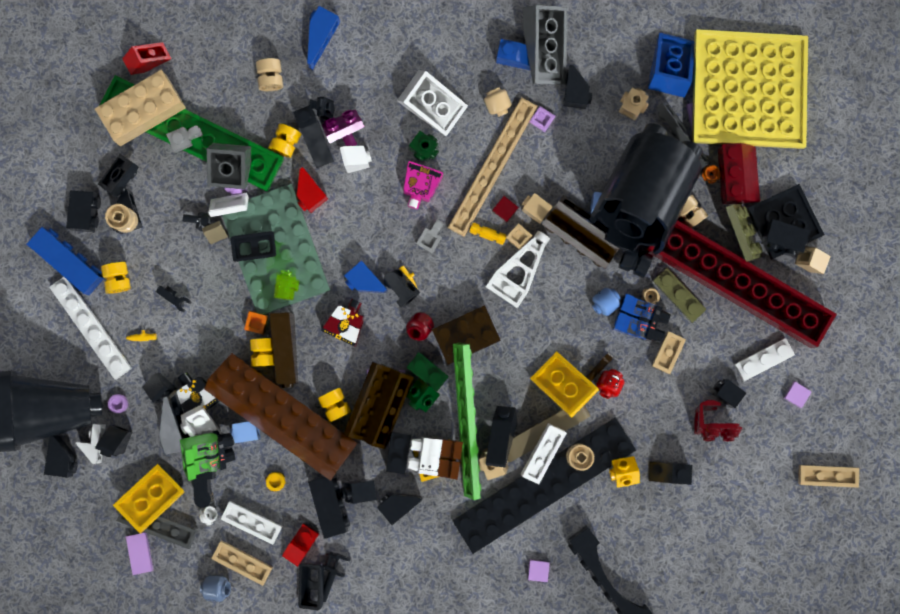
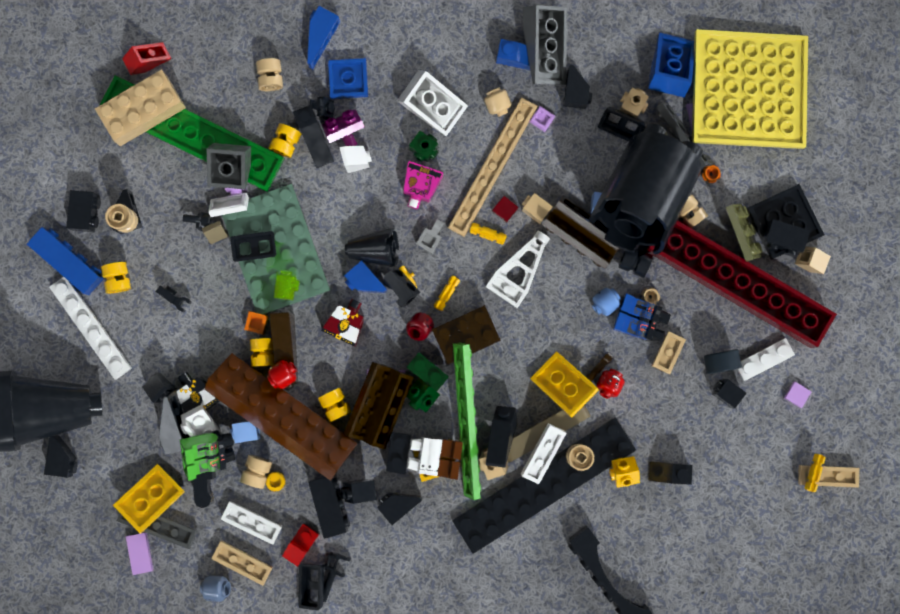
(88, 448): white slope -> none
(114, 441): black slope -> none
(117, 403): lavender tile -> none
(118, 176): black plate -> none
(142, 337): yellow helmet -> none
(181, 138): light grey plate -> none
(208, 515): white plate -> none
(256, 471): none -> tan wheel
(282, 374): none -> red head
(309, 192): red slope -> none
(348, 78): none -> blue plate
(375, 248): none -> black cone
(446, 293): none -> yellow axle
(519, 236): tan plate -> none
(538, 570): lavender tile -> none
(619, 129): none -> black piece
(679, 295): olive plate -> none
(710, 431): dark red piece -> none
(722, 361): none -> black wheel
(738, 174): dark red slope -> none
(815, 472): none -> yellow axle

